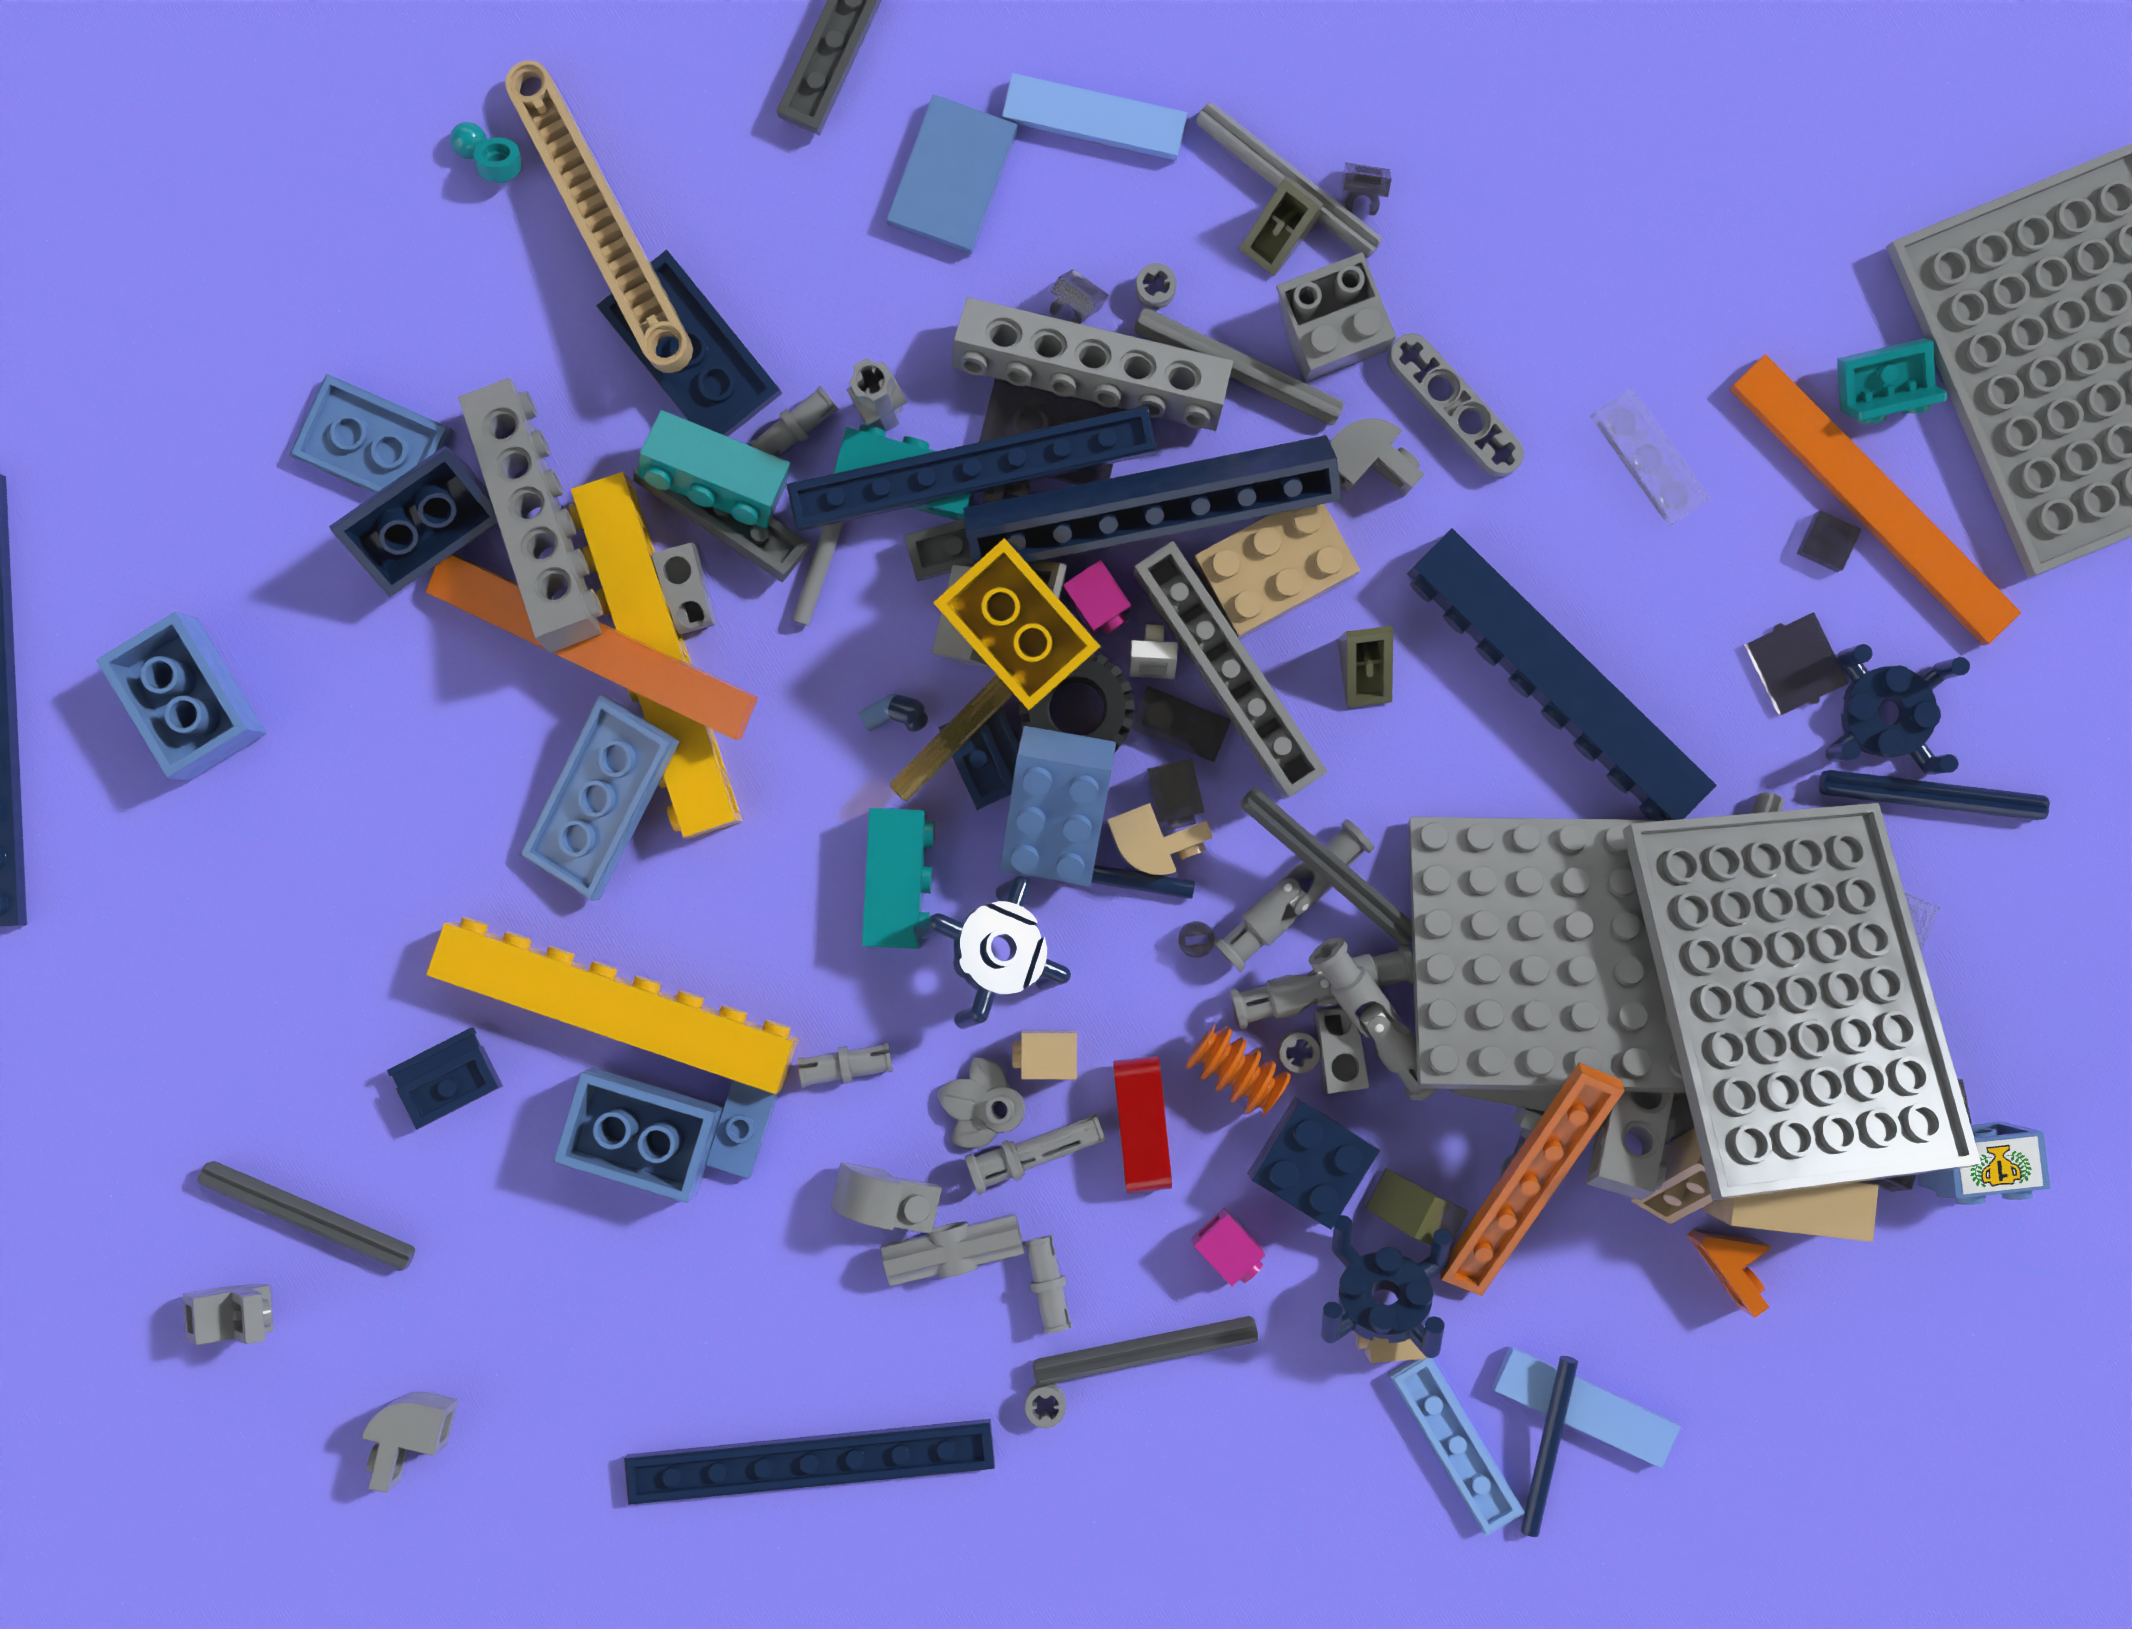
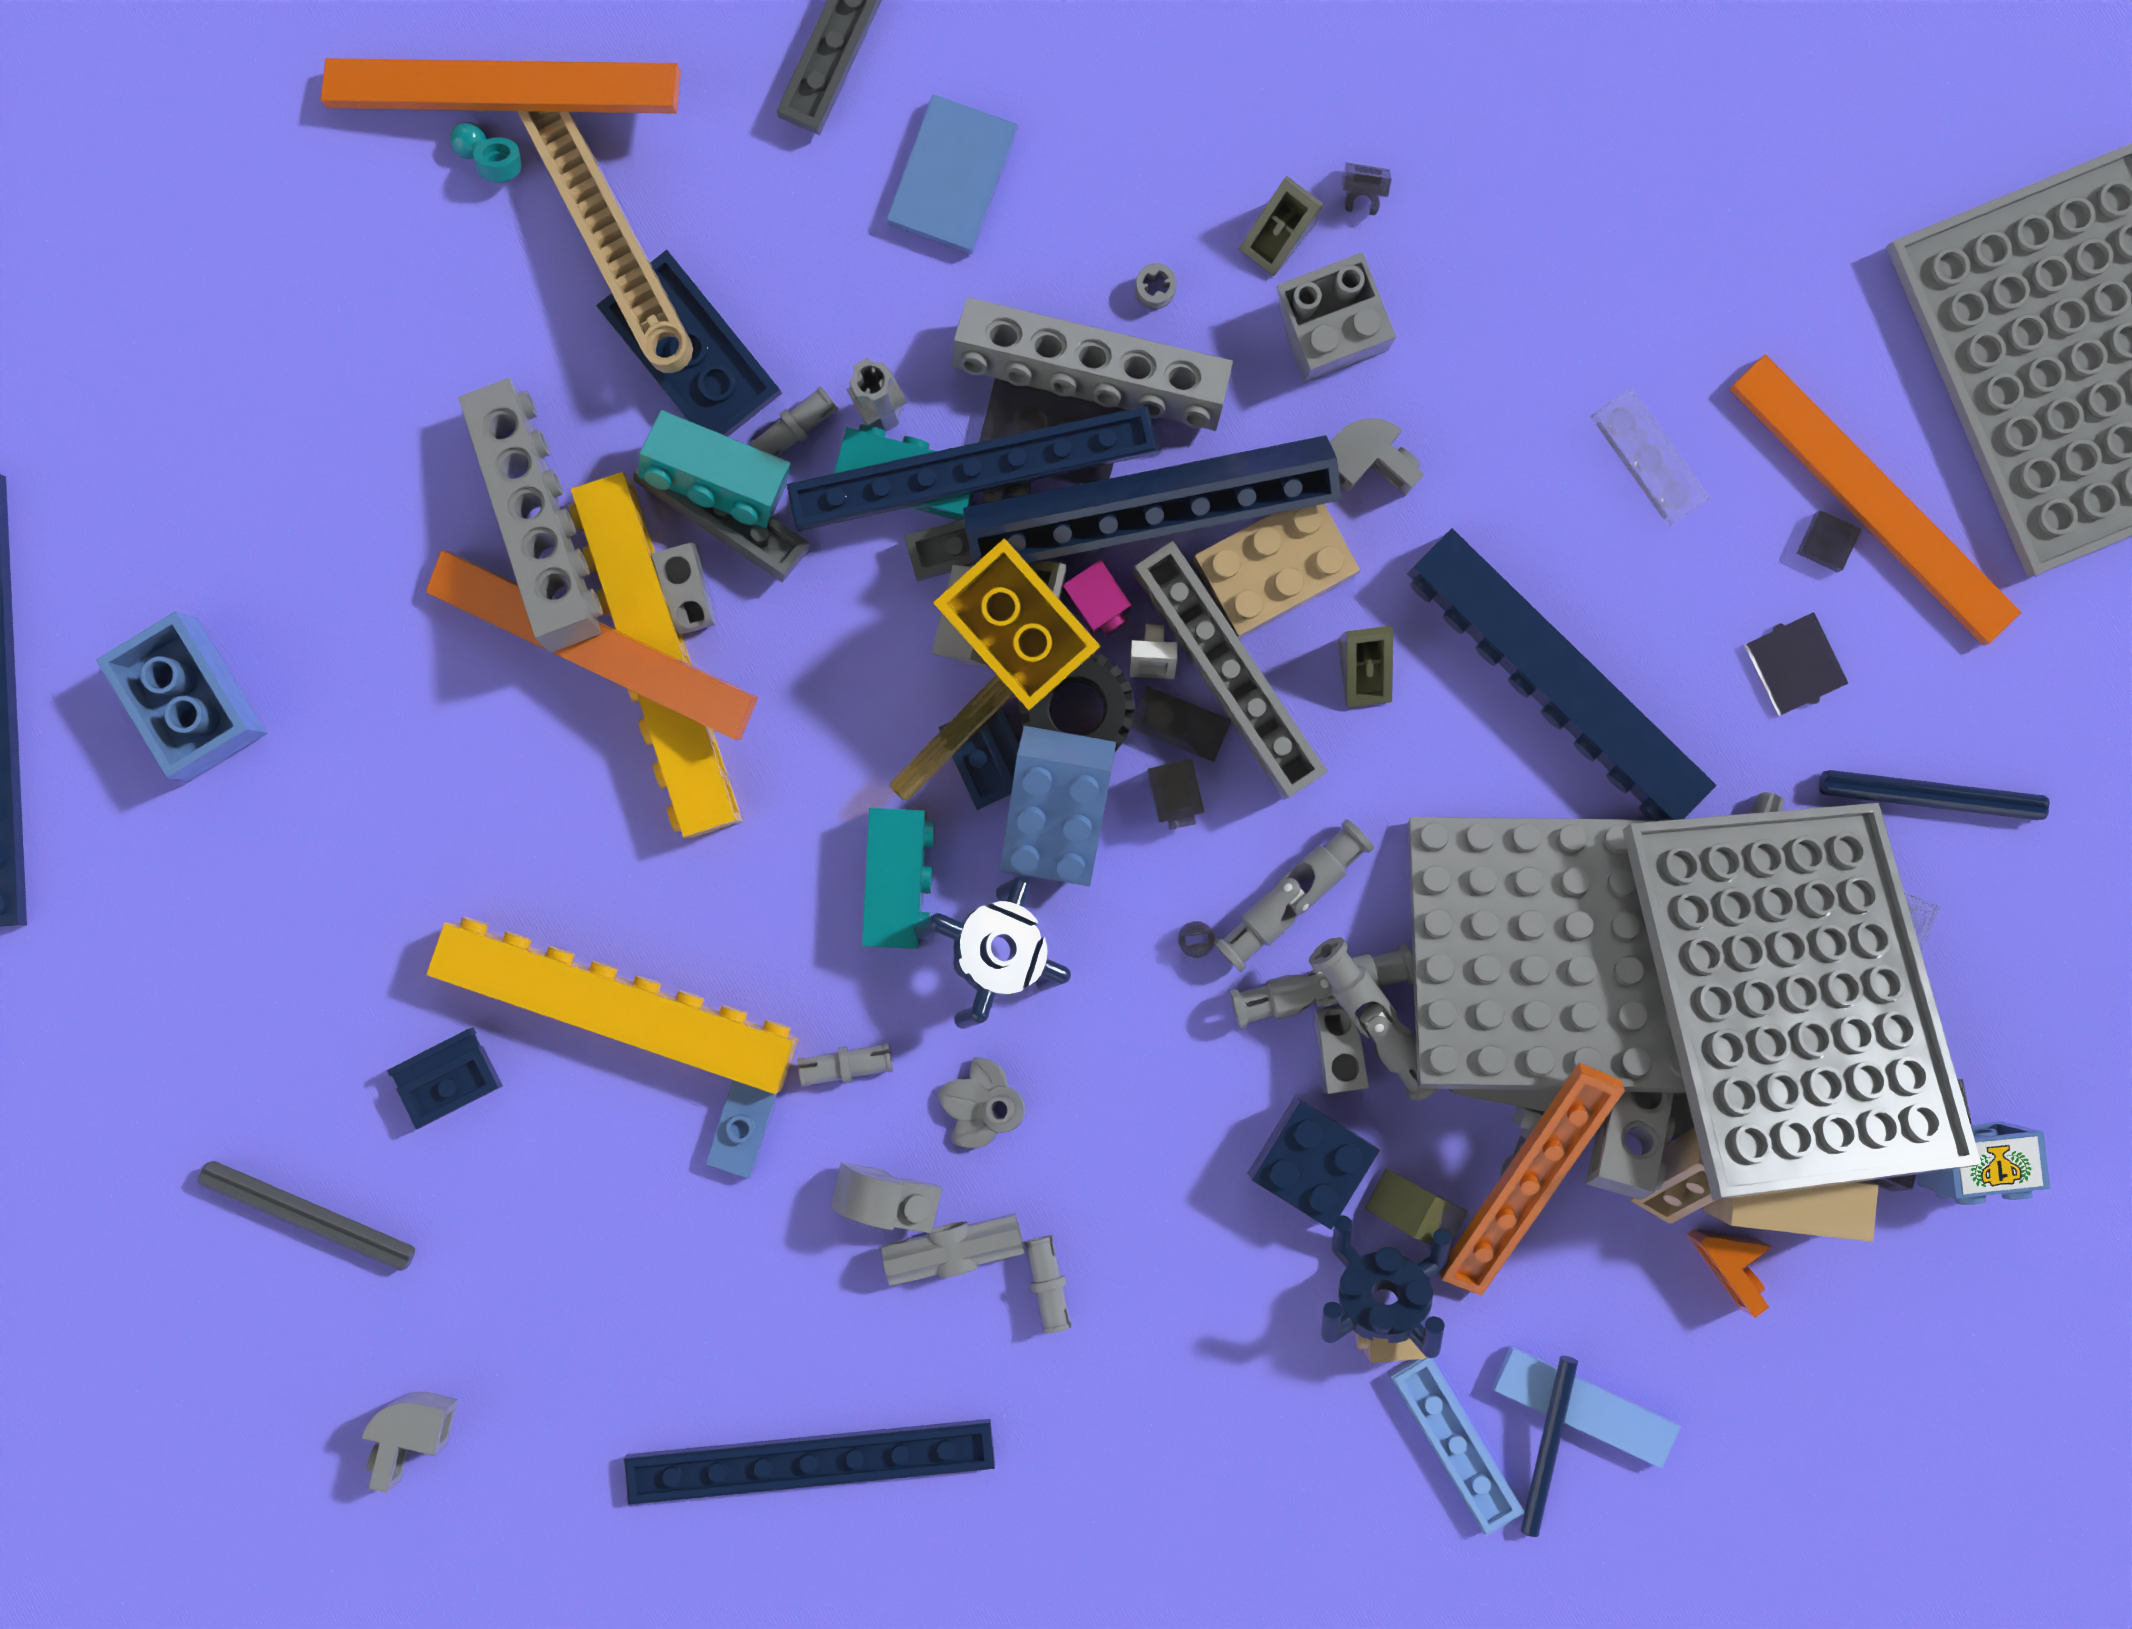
(228, 1313): light grey brick -> none
(365, 436): medium blue tile -> none
(417, 520): dark blue slope -> none
(501, 85): none -> orange tile
(599, 797): medium blue tile -> none
(638, 1134): medium blue brick -> none
(817, 573): light grey bar -> none
(896, 708): arm -> none
(1014, 1159): light grey pin -> none
(1045, 1419): light grey bush -> none
(1046, 1054): tan brick -> none
(1078, 293): clear smoke tile -> none
(1094, 116): light blue tile -> none
(1142, 1124): red beam -> none
(1143, 882): dark blue bar -> none
(1145, 848): tan brick -> none
(1145, 1350): dark grey axle -> none
(1229, 1248): dark pink brick -> none
(1238, 1070): orange piece -> none
(1244, 368): light grey axle -> none
(1275, 169): light grey axle -> none
(1307, 1063): light grey bush -> none
(1327, 865): dark grey axle -> none
(1461, 400): light grey beam -> none
(1889, 381): teal bracket -> none
(1915, 705): dark blue plate -> none

